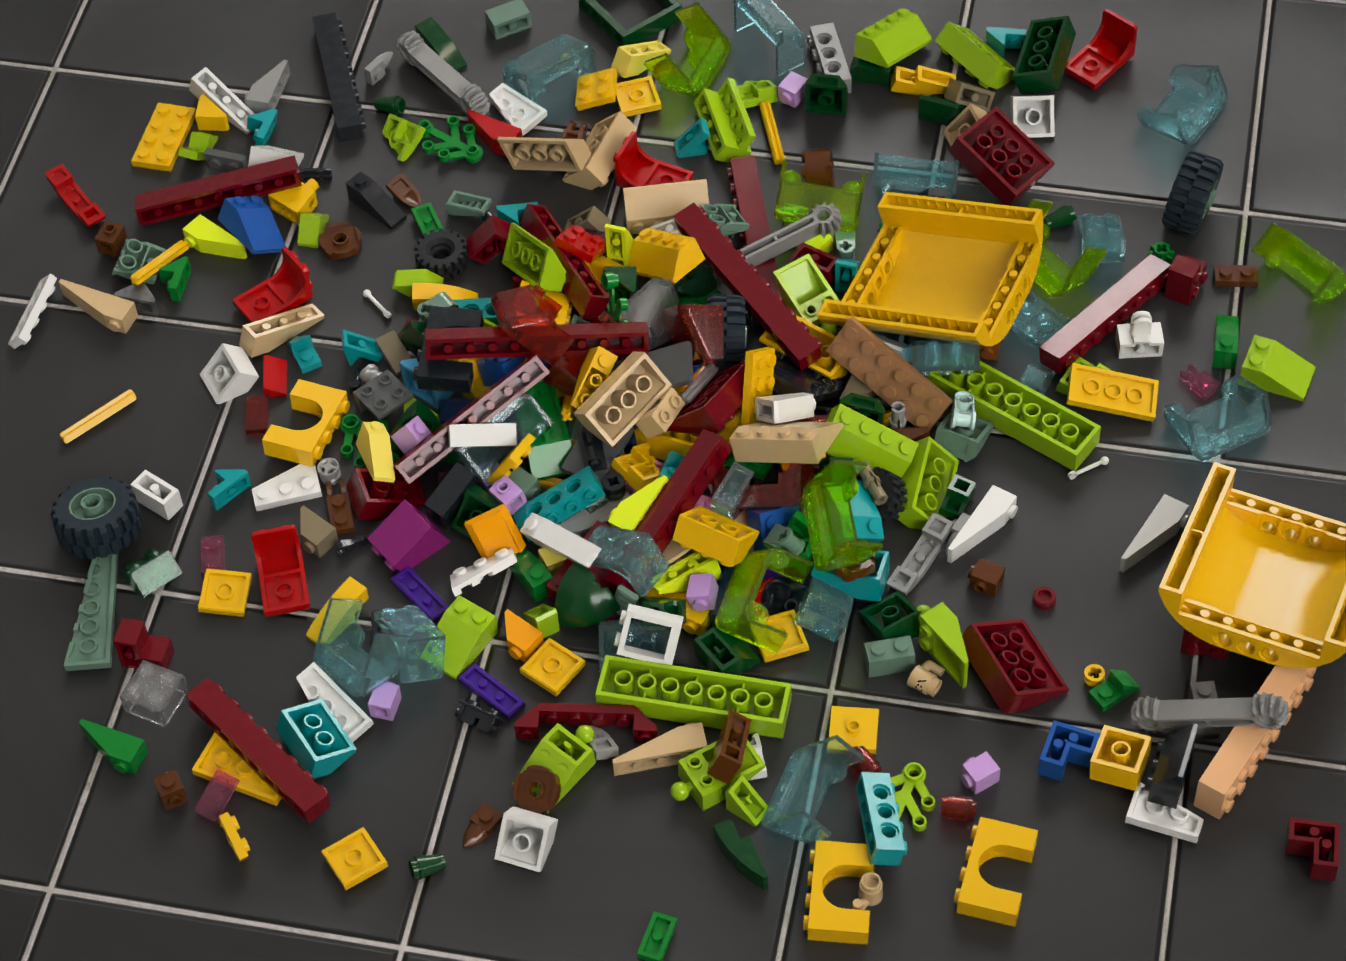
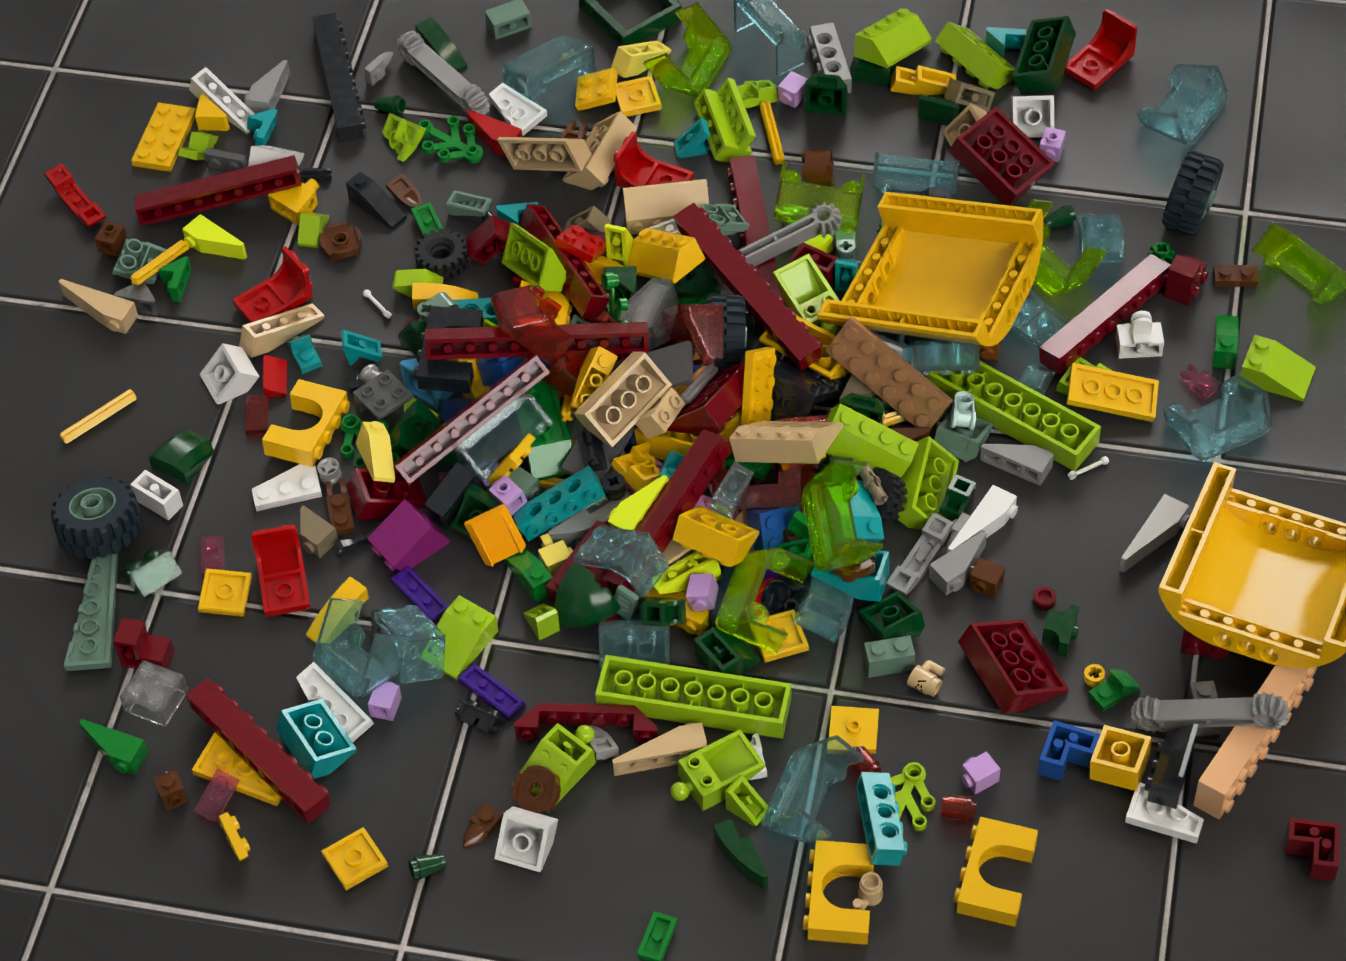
(34, 308): white plate -> none
(182, 455): none -> dark green slope
(231, 484): teal slope -> none
(251, 224): blue slope -> none
(392, 350): dark tan tile -> none
(411, 434): lavender brick -> none
(474, 574): white wing -> none
(482, 435): white tile -> none
(522, 637): light orange slope -> none
(552, 667): yellow plate -> none
(559, 540): white slope -> none
(652, 616): white window -> none
(730, 747): reddish brown slope -> none
(783, 538): sand green piece -> none
(784, 407): white slope -> none
(897, 418): light grey pin -> none
(943, 640): lime slope -> none
(952, 568): none -> light grey slope
(1020, 460): none -> light grey slope
(1053, 143): none -> lavender brick
(1061, 628): none -> dark green brick

